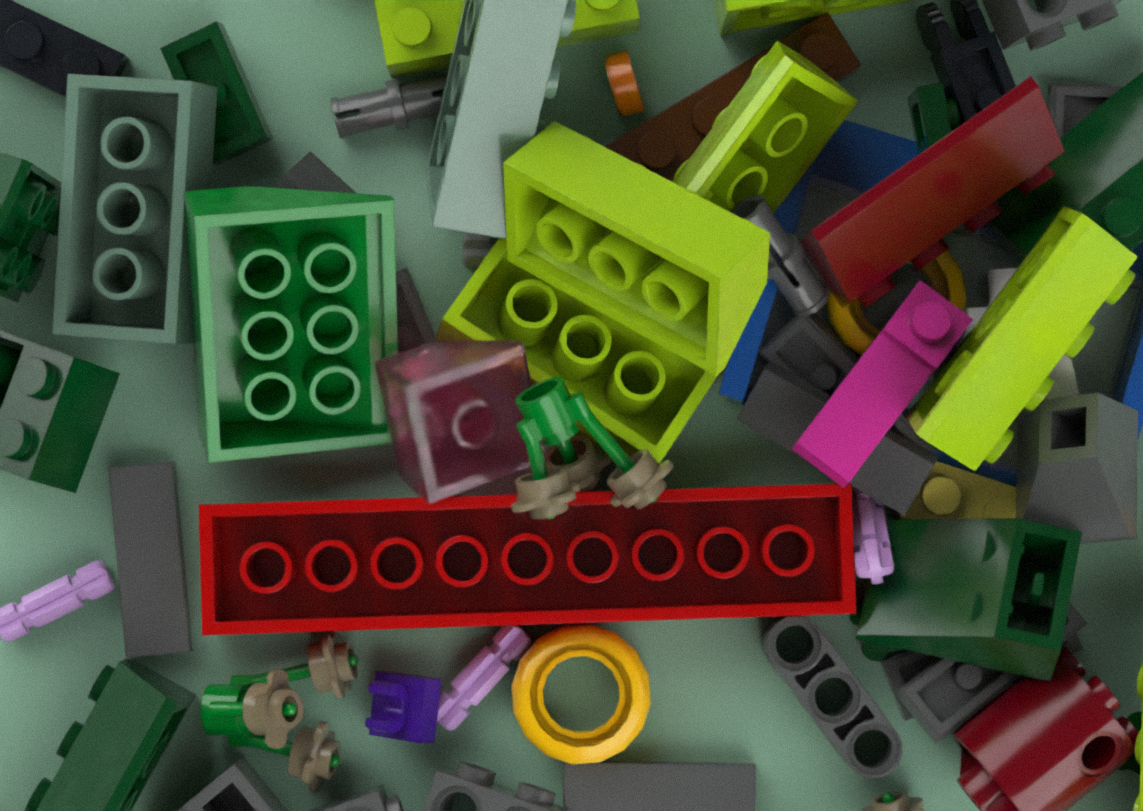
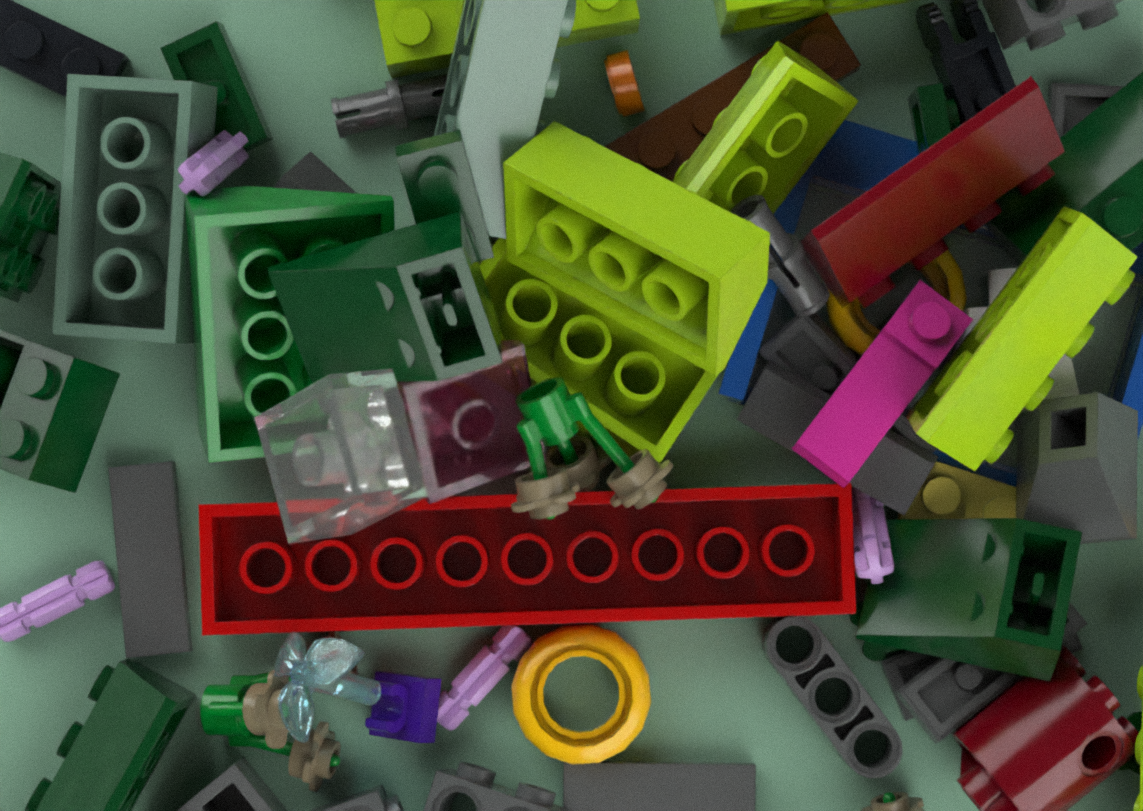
(213, 163): none -> lavender axle
(321, 671): none -> clear light blue plant
(341, 455): none -> clear brick
(393, 303): none -> dark green slope
(442, 183): none -> dark green plate

